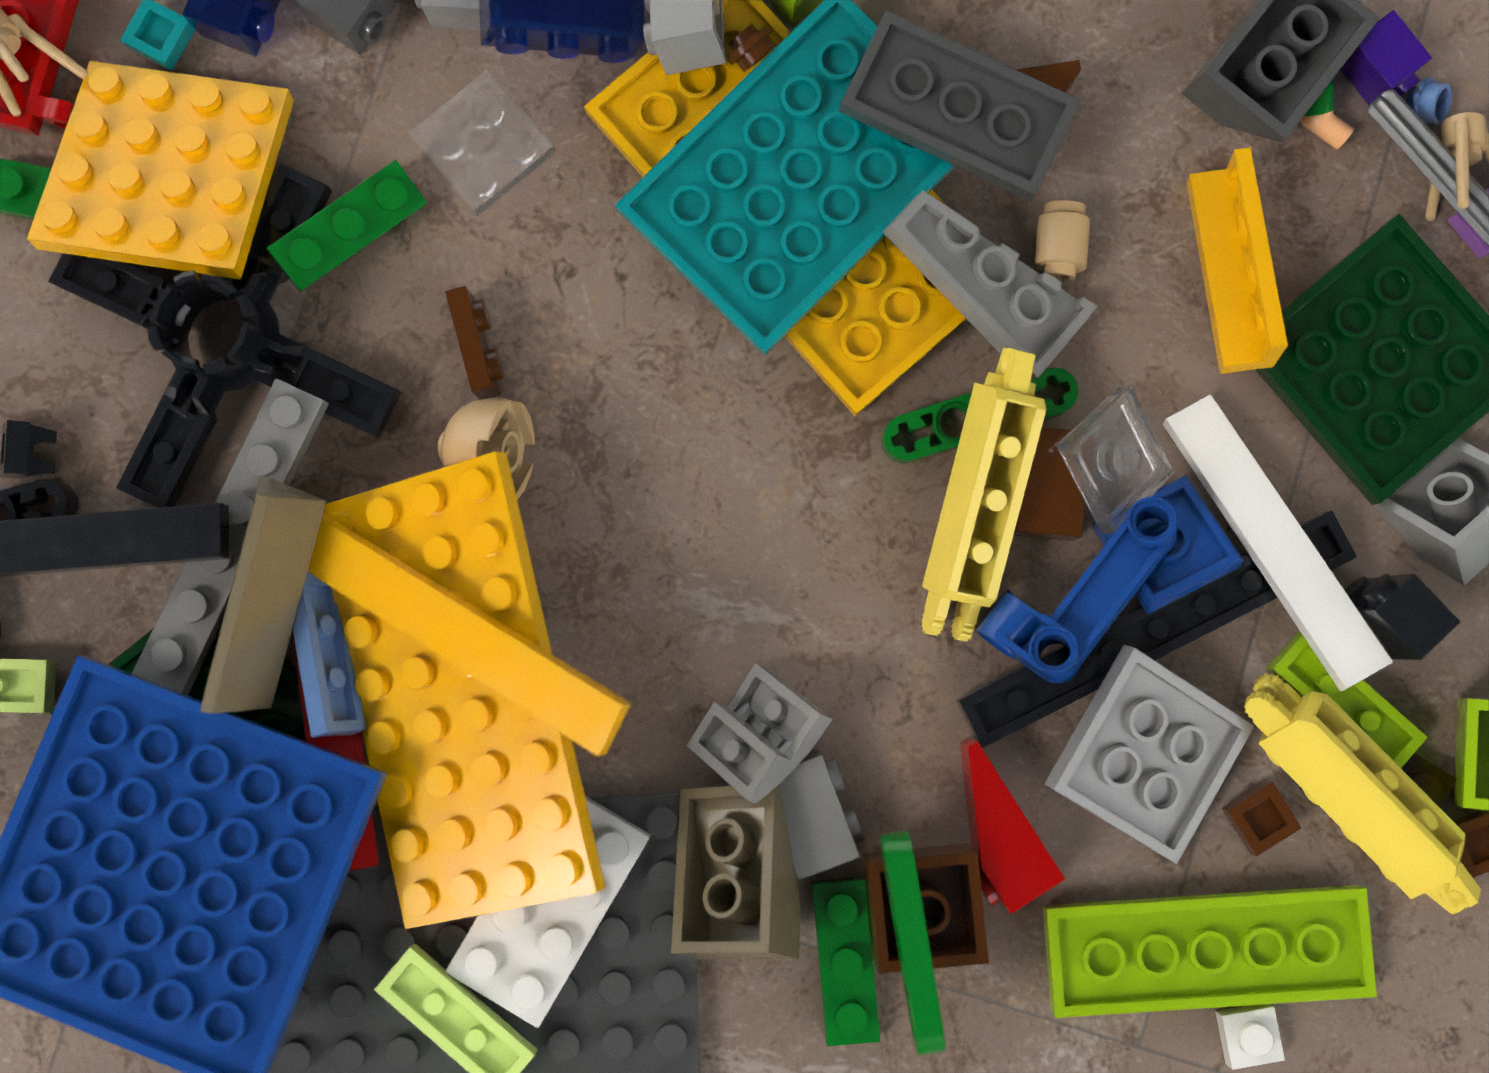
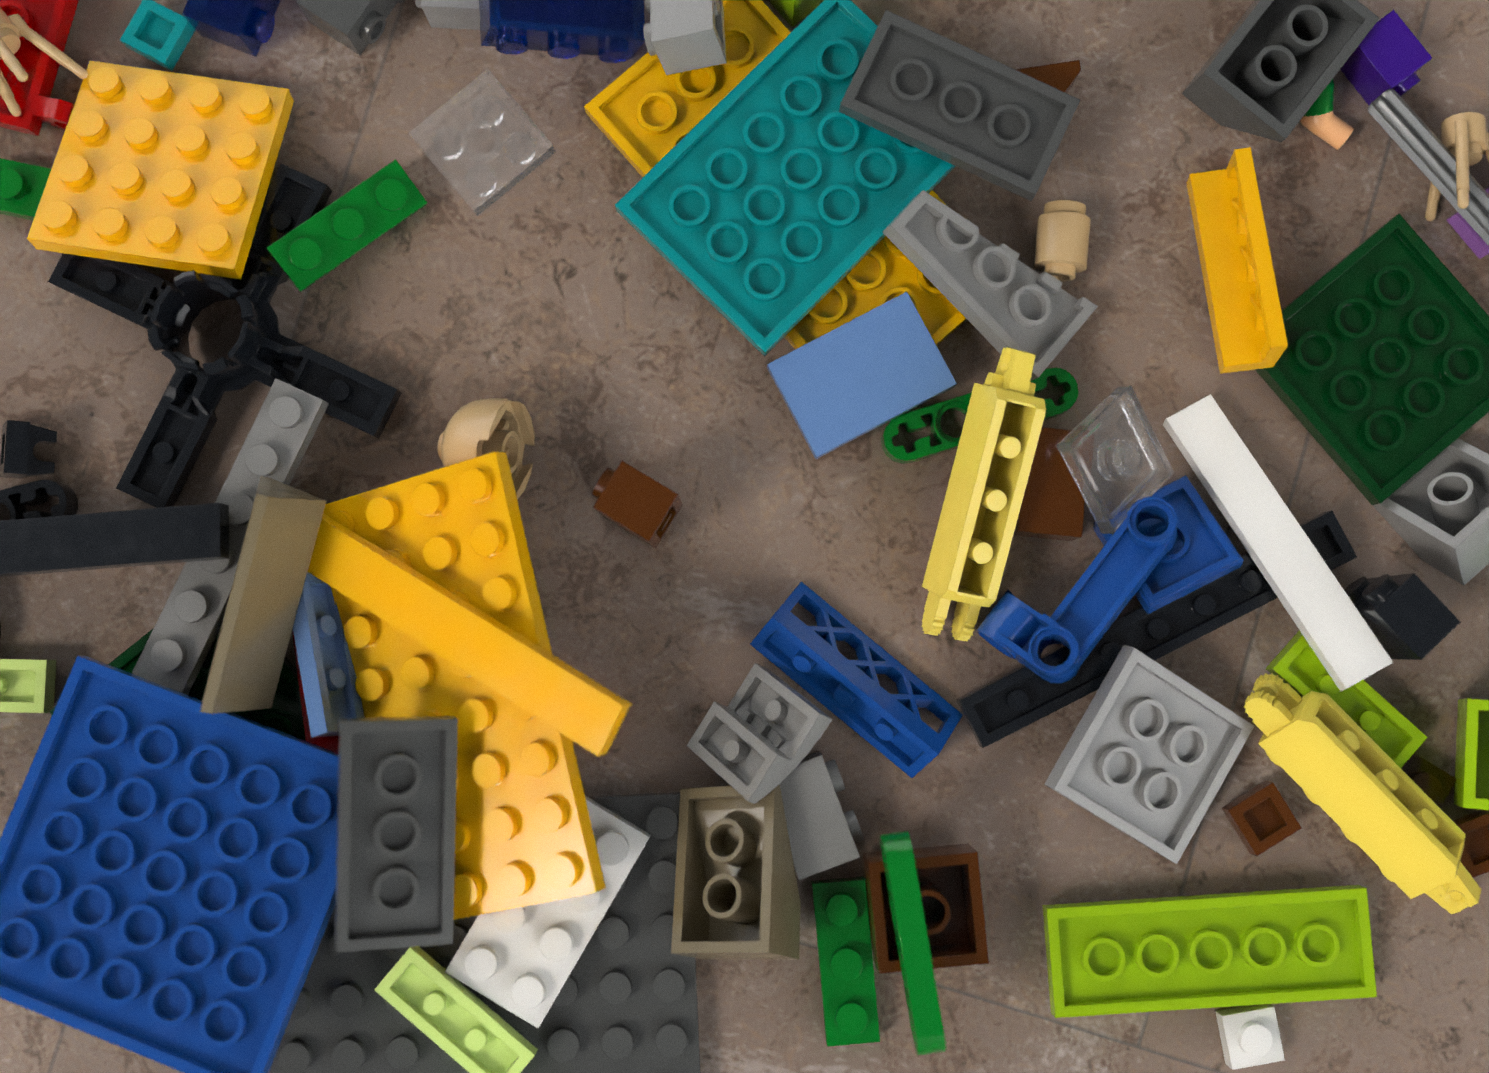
(395, 832): none -> dark grey plate
(470, 322): reddish brown plate -> none
(636, 503): none -> reddish brown brick
(750, 46): reddish brown plate -> none
(852, 686): none -> blue fence
(861, 375): none -> medium blue tile
(1010, 853): red slope -> none
(1430, 101): medium blue plate -> none

